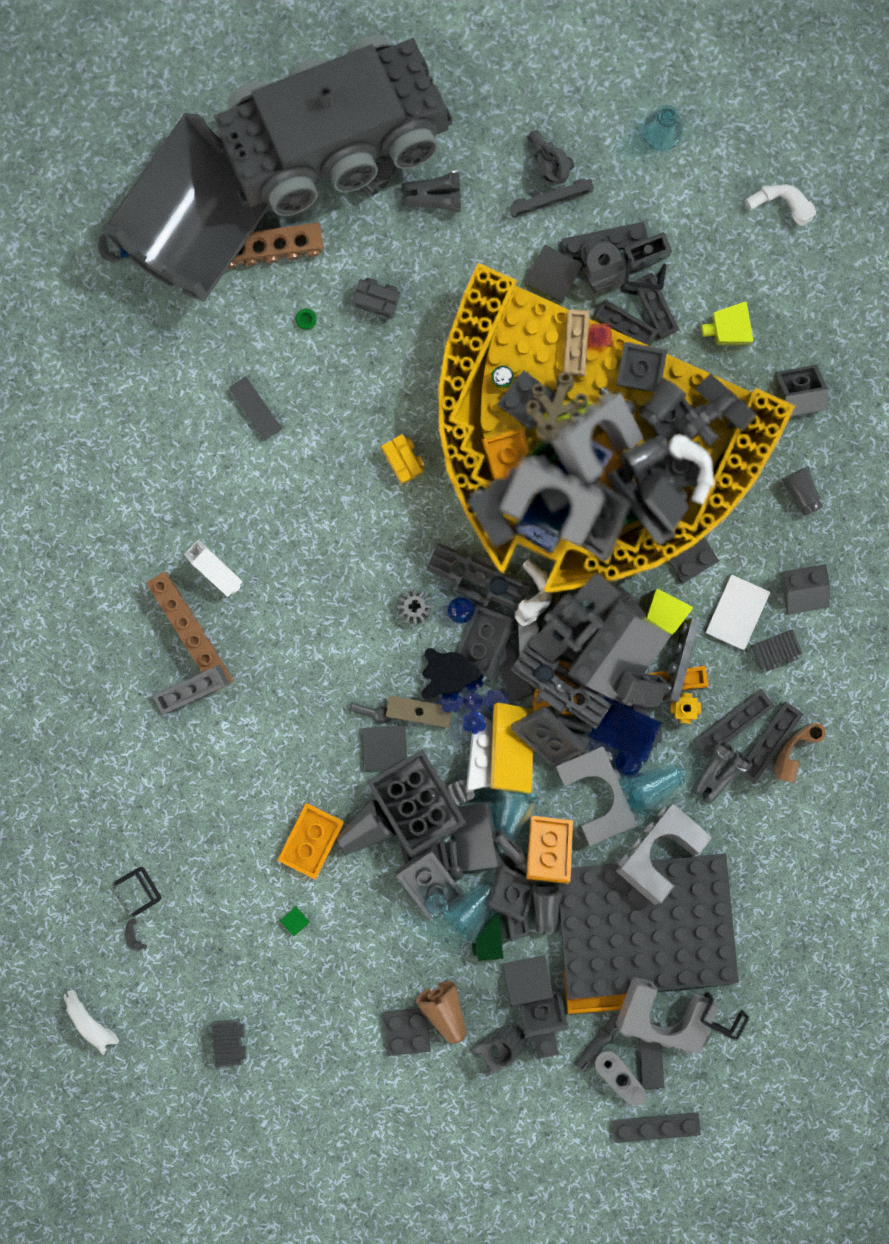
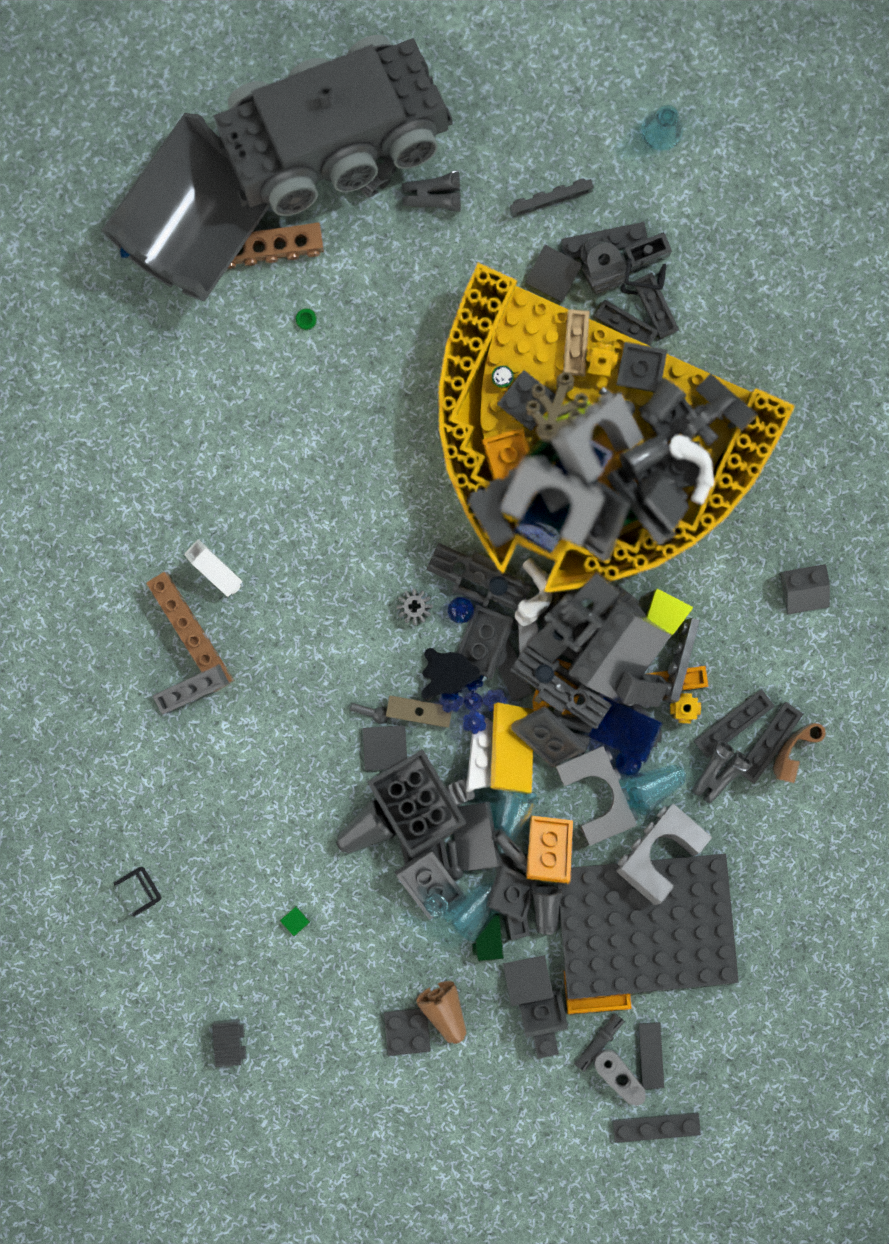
(86, 1025): white piece -> none
(103, 250): dark grey piece -> none
(130, 936): dark grey piece -> none
(255, 408): dark grey tile -> none
(310, 840): light orange plate -> none
(376, 298): dark grey brick -> none
(402, 459): yellow brick -> none
(507, 1035): dark grey piece -> none
(551, 171): dark grey pin -> none
(600, 335): clear pink plate -> none
(601, 358): none -> yellow brick
(687, 1034): light grey arch -> none
(693, 560): dark grey plate -> none
(715, 1026): black piece -> none
(730, 326): neon yellow torso -> none
(737, 612): white tile -> none
(777, 649): dark grey brick -> none
(802, 209): white piece -> none
(803, 490): dark grey plant -> none
(804, 389): dark grey slope -> none

